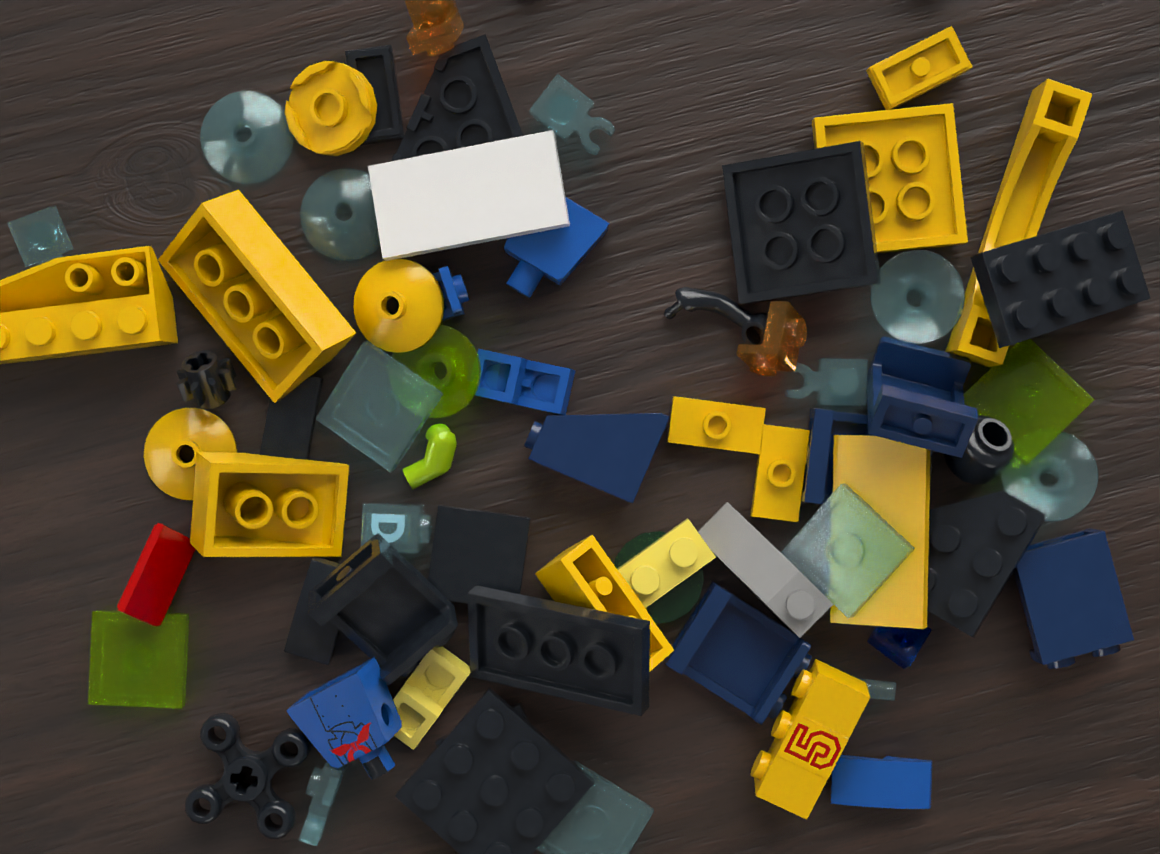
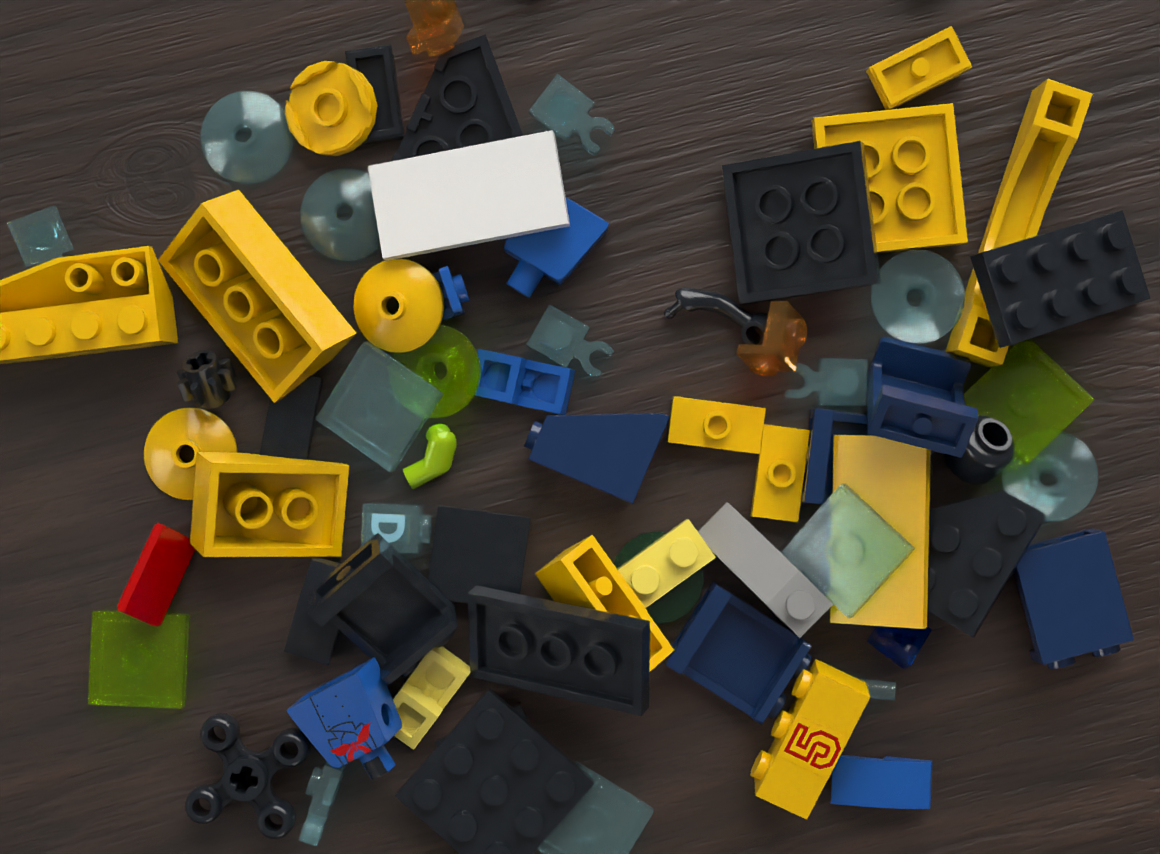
(562, 338): none -> clear light blue plate

